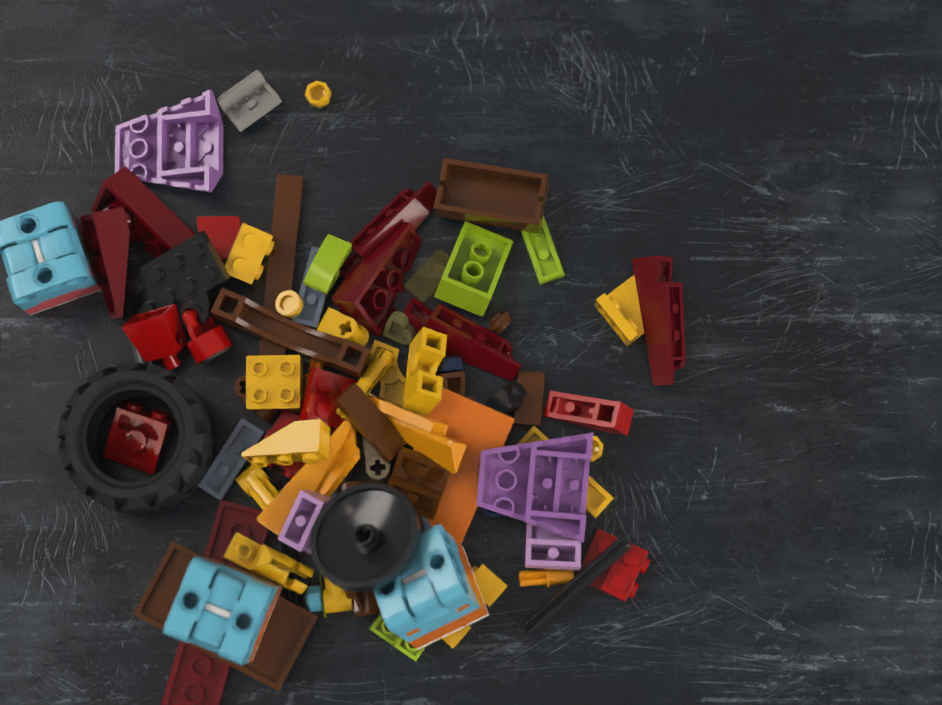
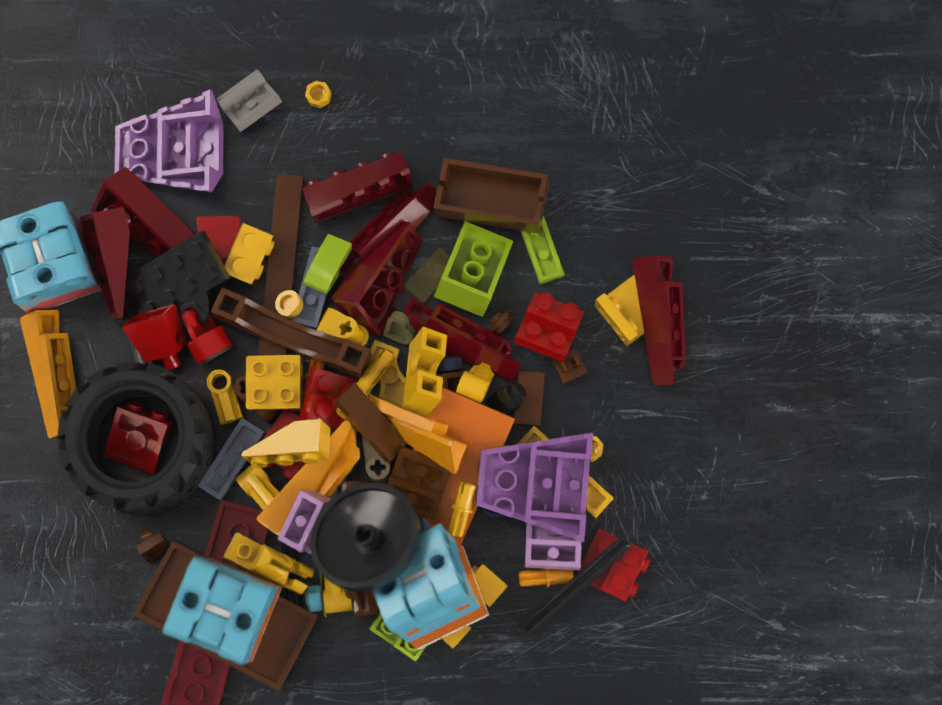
(50, 364): none -> light orange wedge
(153, 545): none -> reddish brown tile
(225, 399): none -> yellow piece
(357, 186): none -> dark red wedge
(462, 508): none -> yellow axle
(475, 382): none -> yellow piece
(549, 326): none -> red plate
(571, 368): none -> reddish brown tile
(589, 412): red slope -> none

